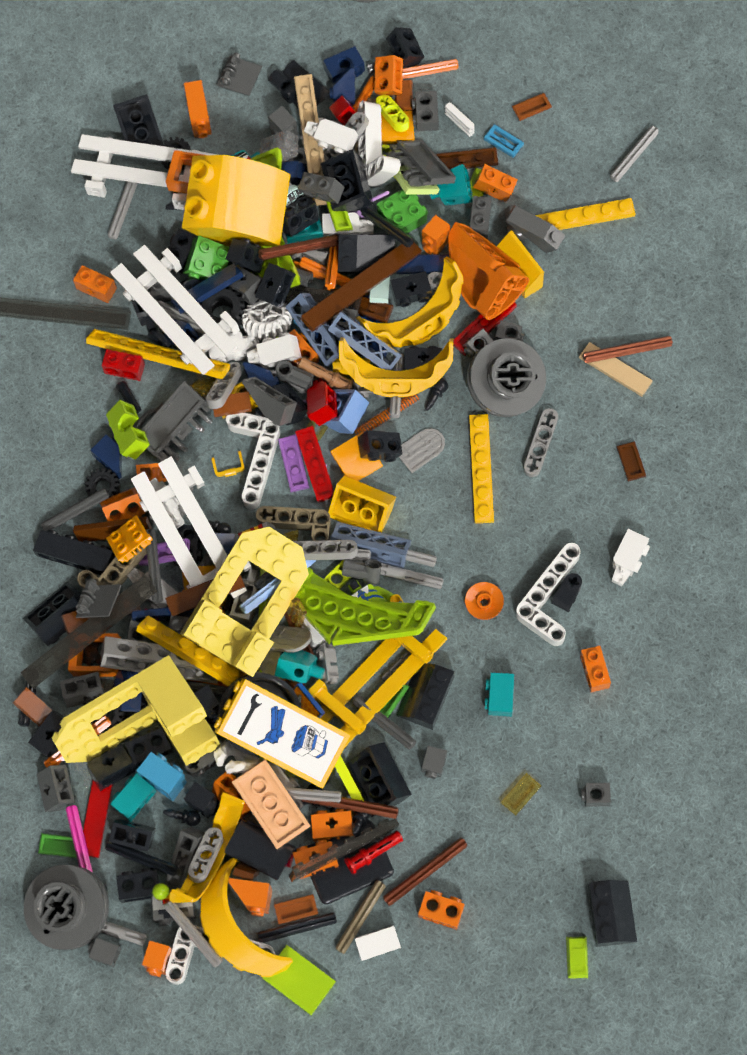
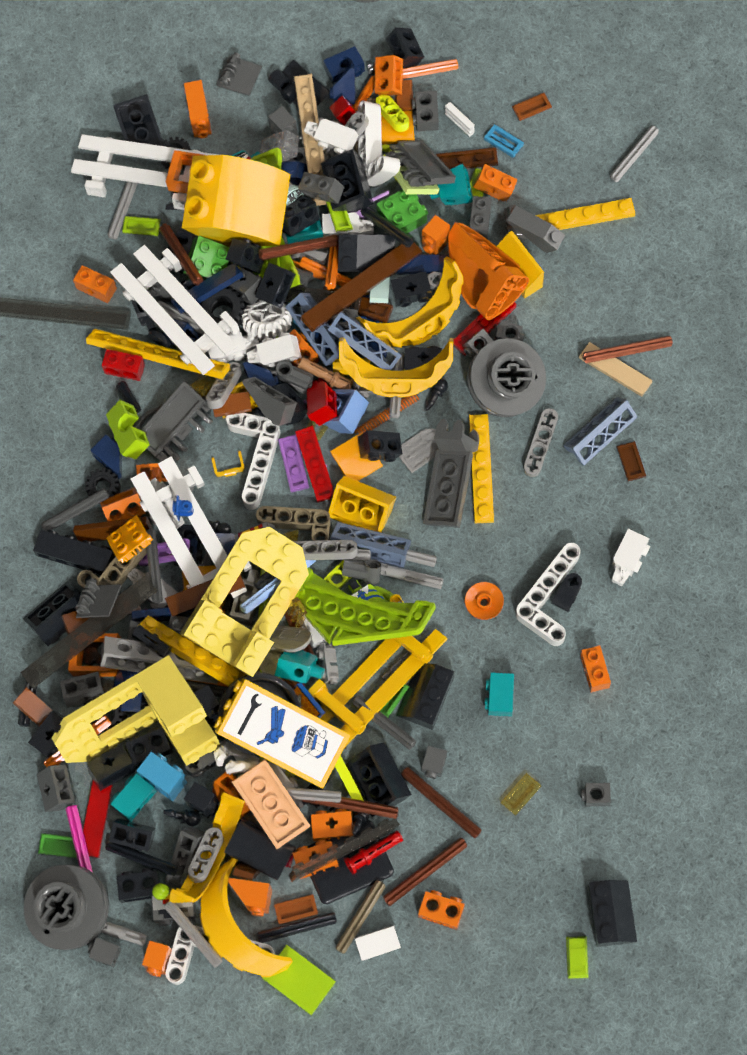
(141, 225): none -> lime tile
(142, 633): none -> black pin
(181, 254): none -> copper axle
(182, 508): none -> blue hinge
(441, 802): none -> copper axle
(450, 475): none -> dark grey hinge
(596, 426): none -> sand blue fence

